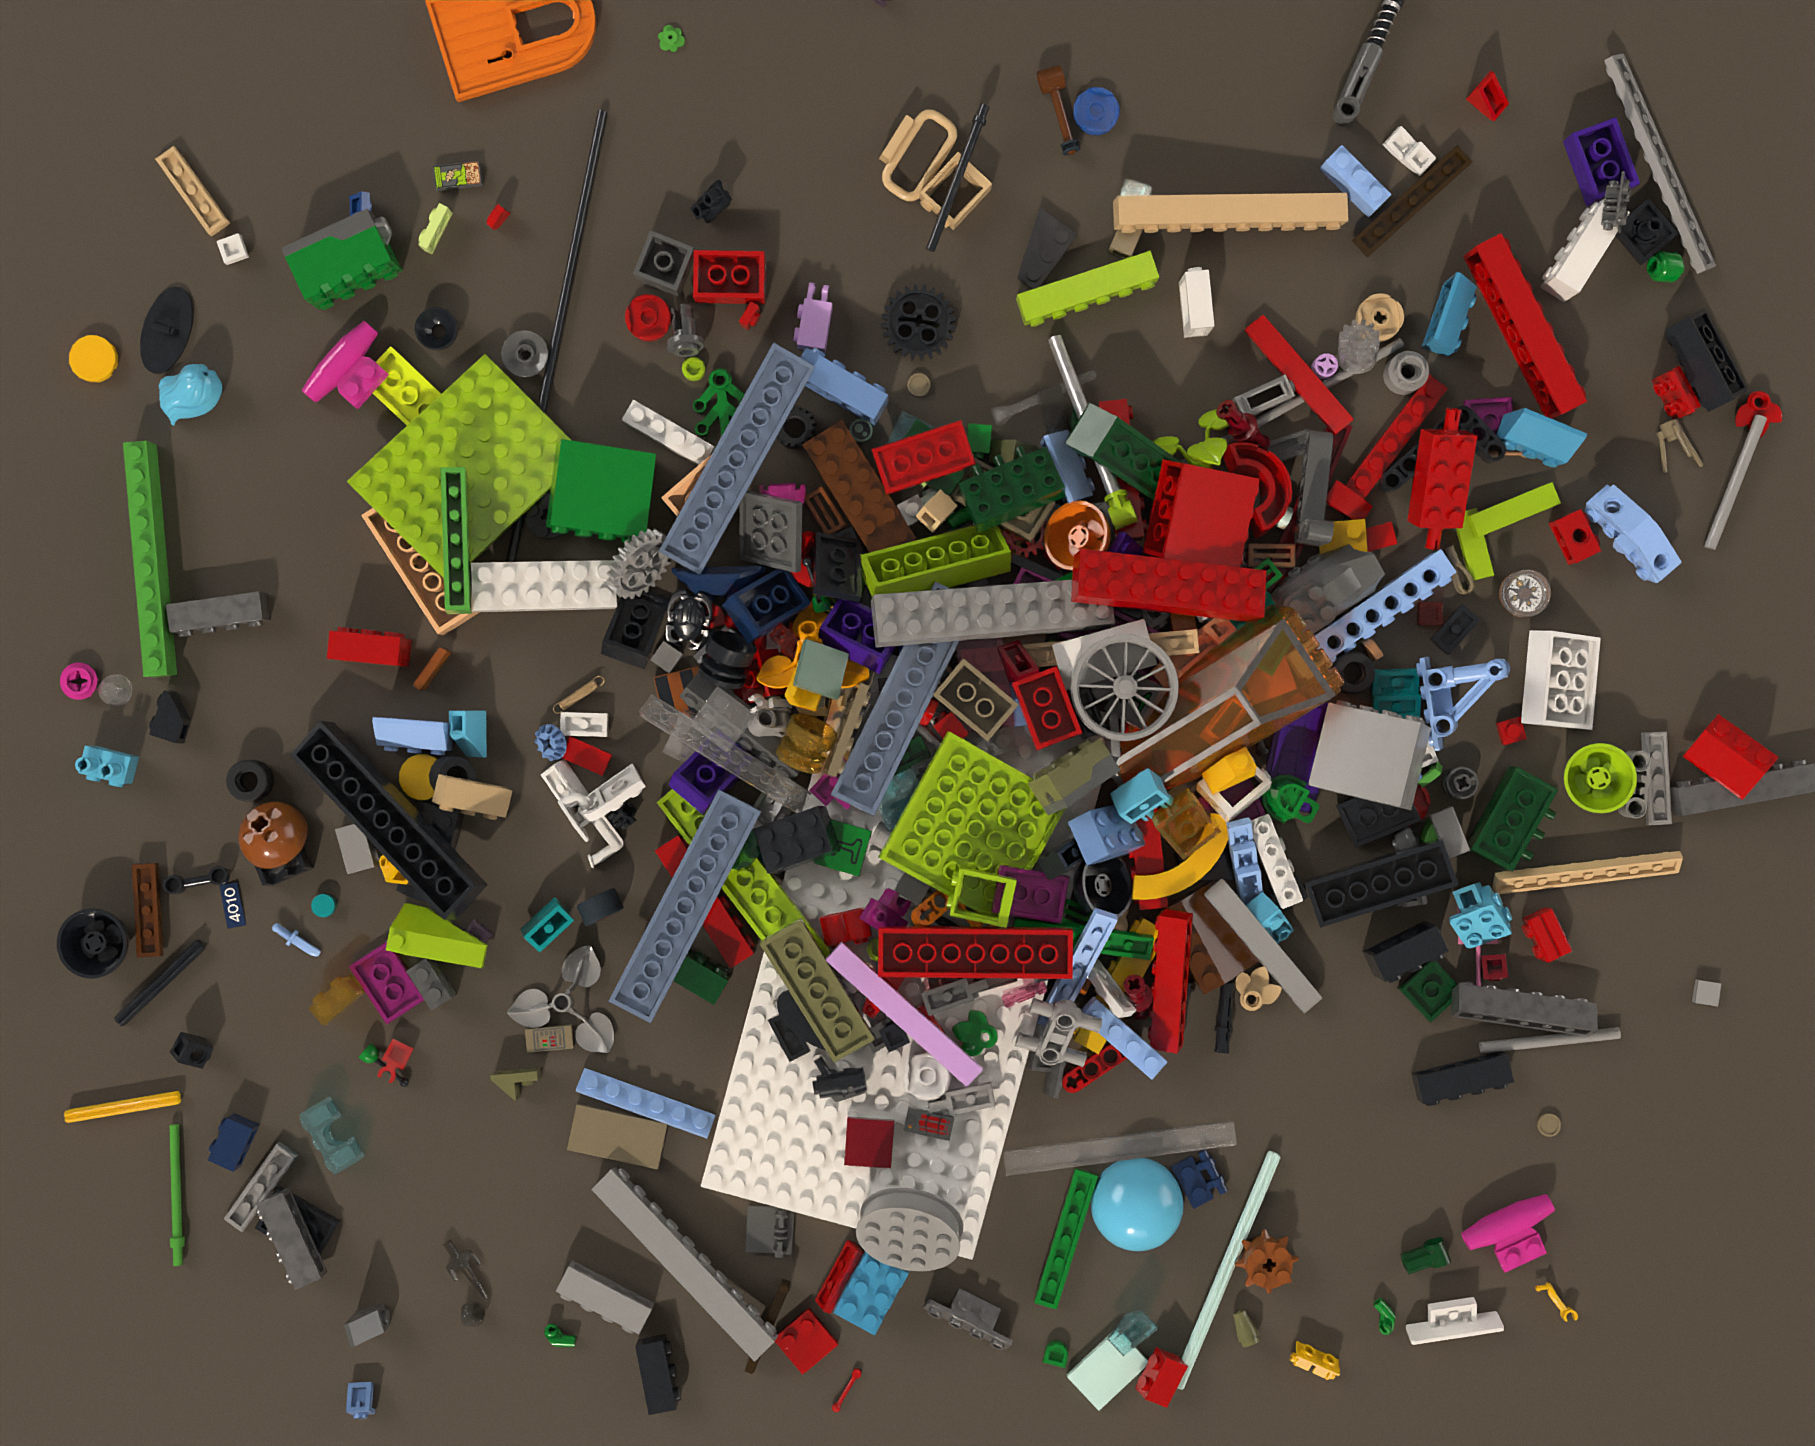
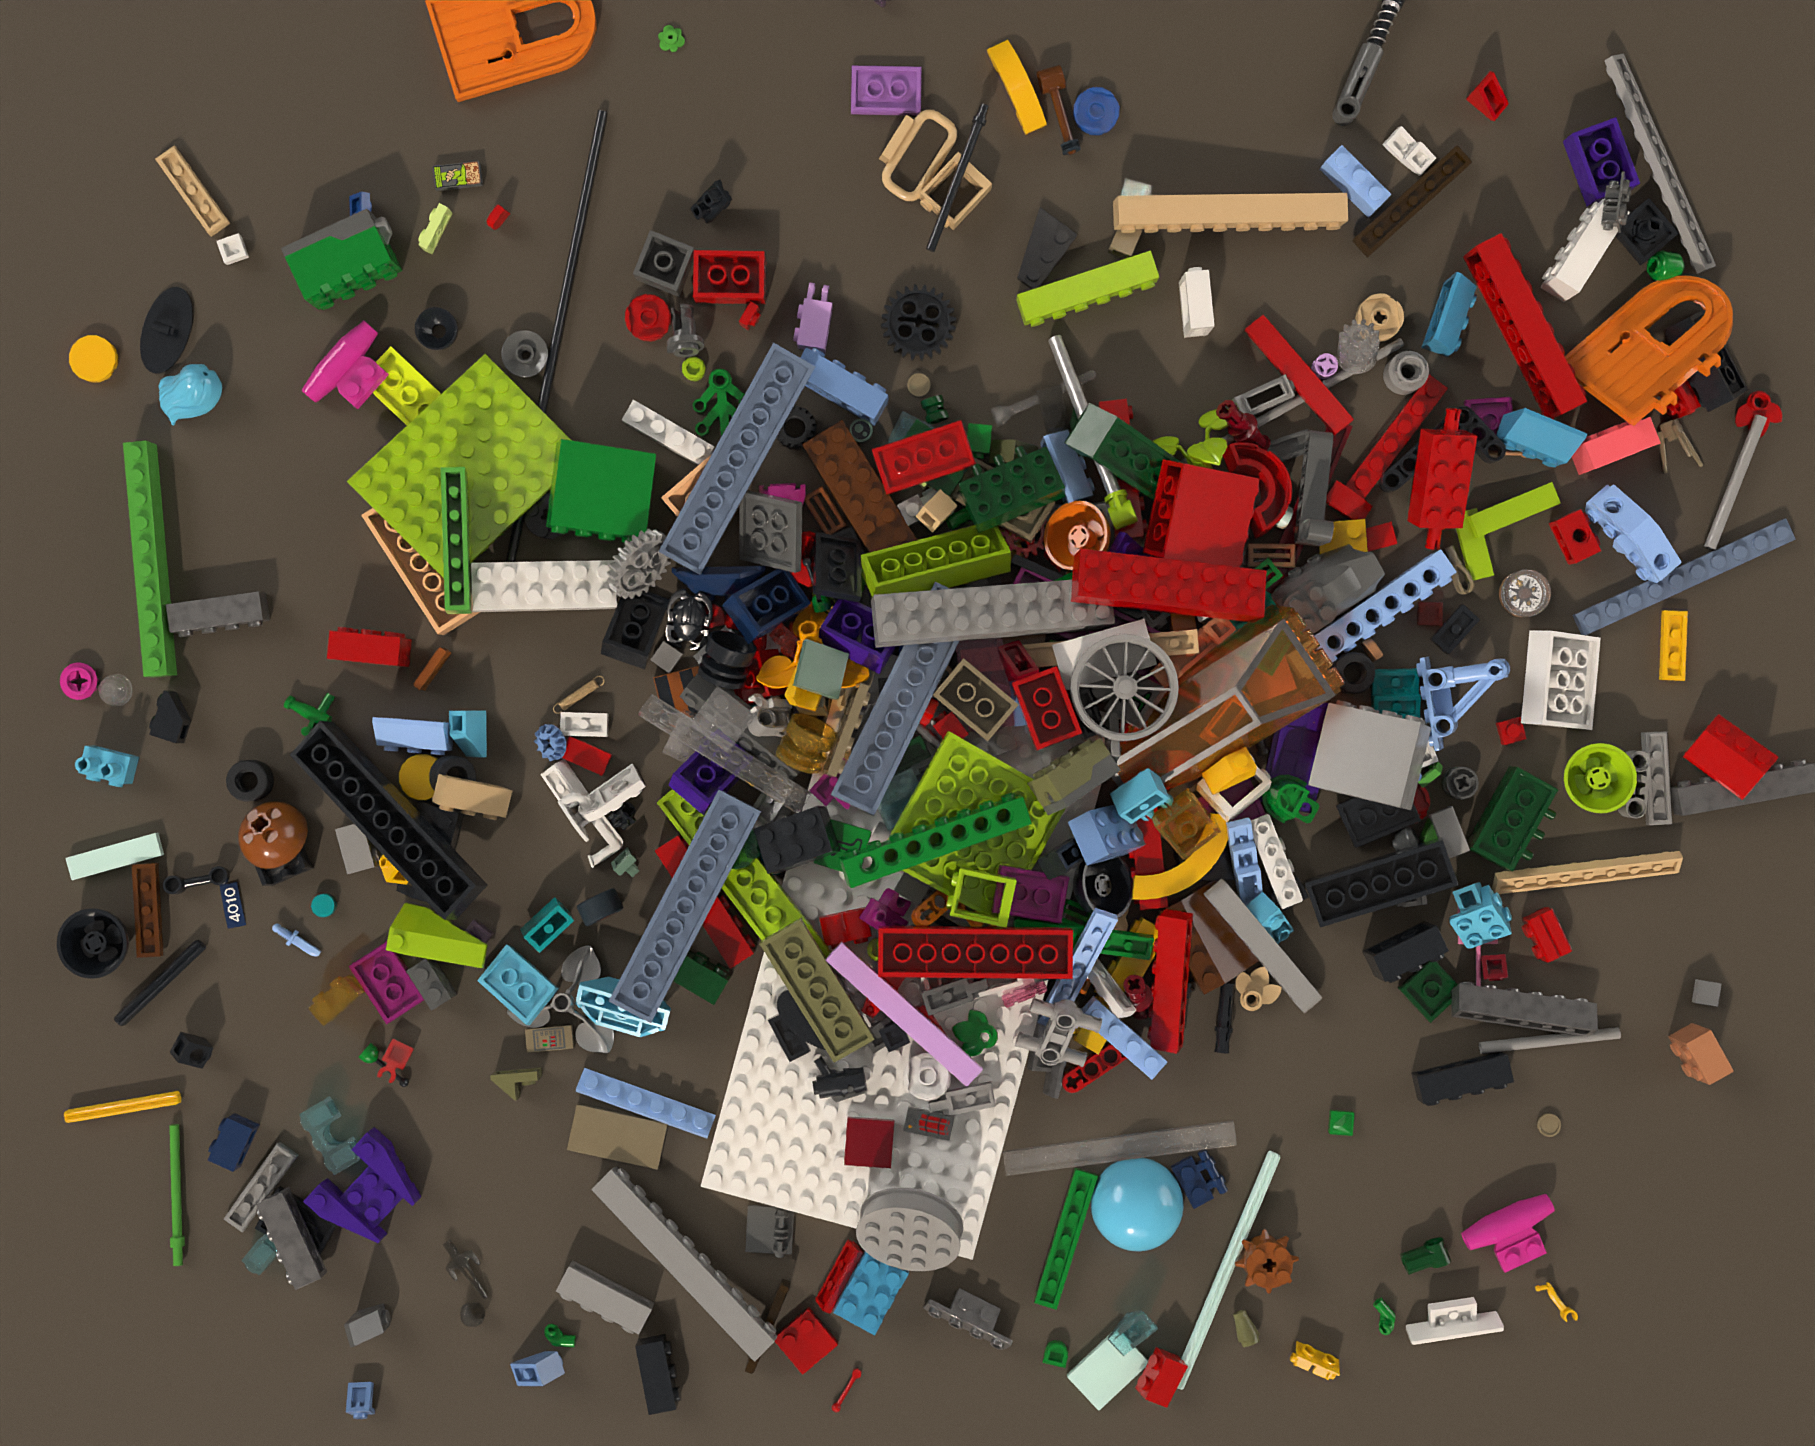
(114, 856): none -> light aqua tile
(260, 1255): none -> clear light blue brick
(309, 712): none -> green piece
(371, 1194): none -> dark purple wedge
(518, 984): none -> medium azure plate
(538, 1369): none -> medium blue slope
(594, 1001): none -> medium azure wedge
(625, 862): none -> sand green tile
(886, 90): none -> medium lavender tile
(934, 409): none -> dark green wheel
(1016, 817): none -> green brick
(1018, 86): none -> yellow slope
(1341, 1122): none -> green tile
(1614, 444): none -> coral brick
(1643, 366): none -> orange door
(1673, 645): none -> yellow tile
(1684, 577): none -> sand blue plate
(1700, 1054): none -> nougat brick

